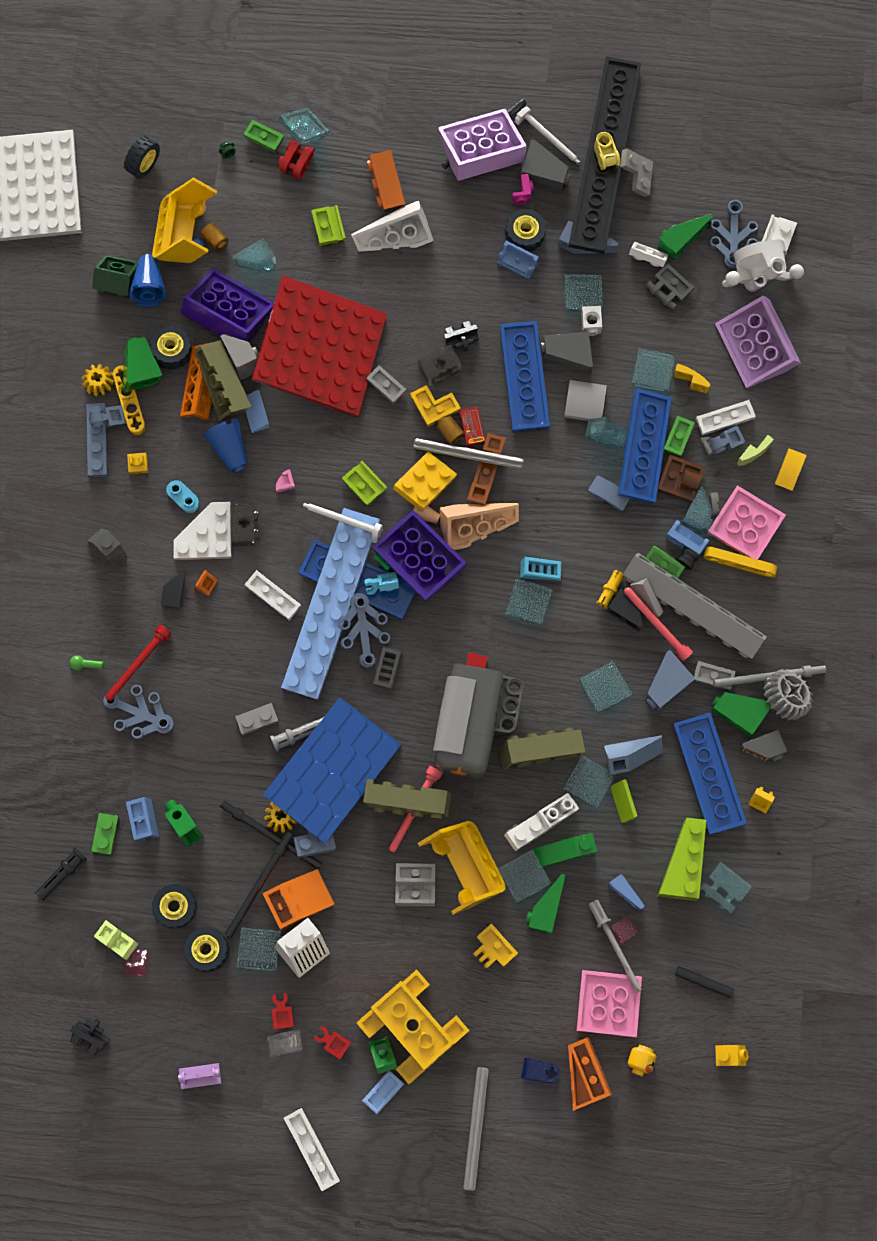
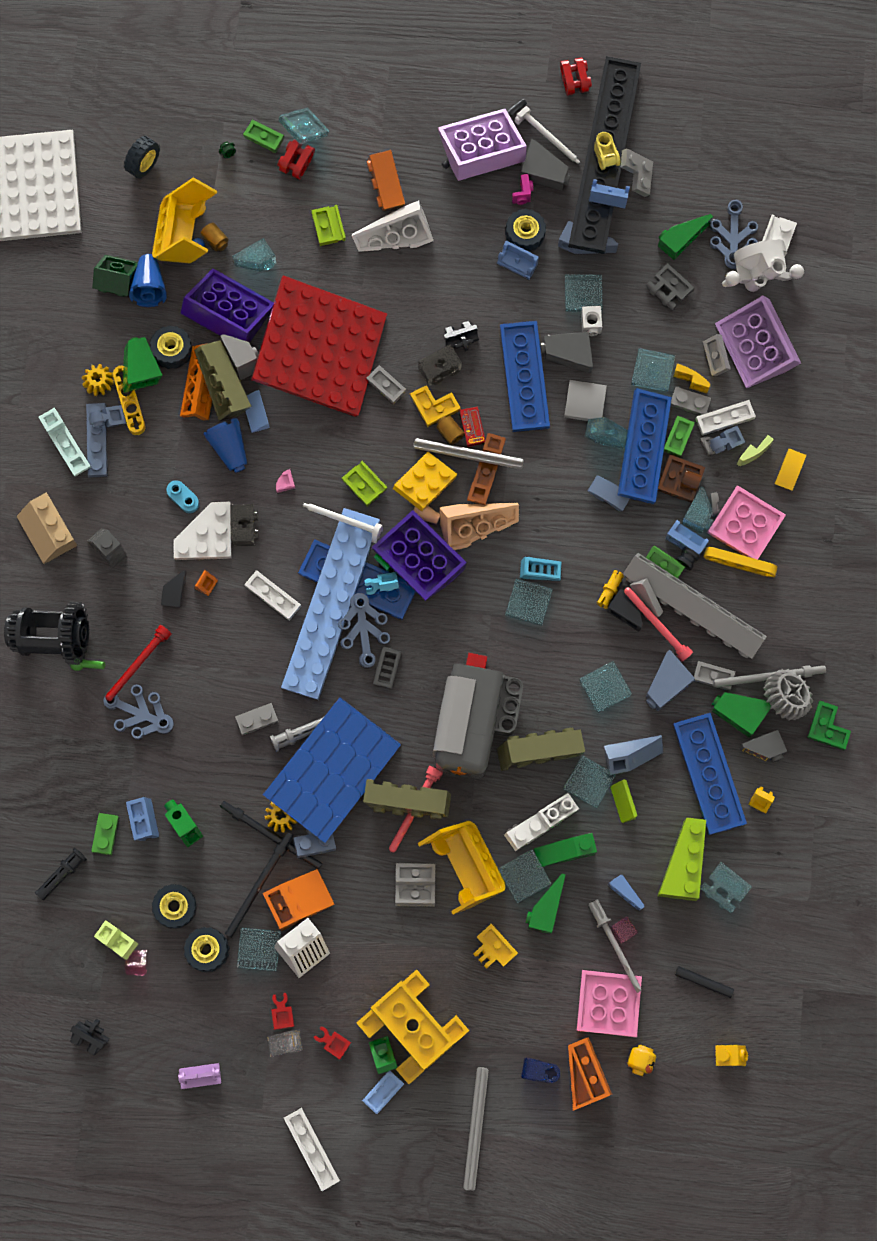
(45, 528): none -> tan slope
(64, 442): none -> light aqua slope
(71, 637): none -> black piece
(137, 463): yellow tile -> none
(580, 68): none -> red brick
(609, 195): none -> medium blue hinge
(648, 254): white plate -> none
(690, 401): none -> light grey plate
(716, 355): none -> light grey plate
(824, 730): none -> green plate

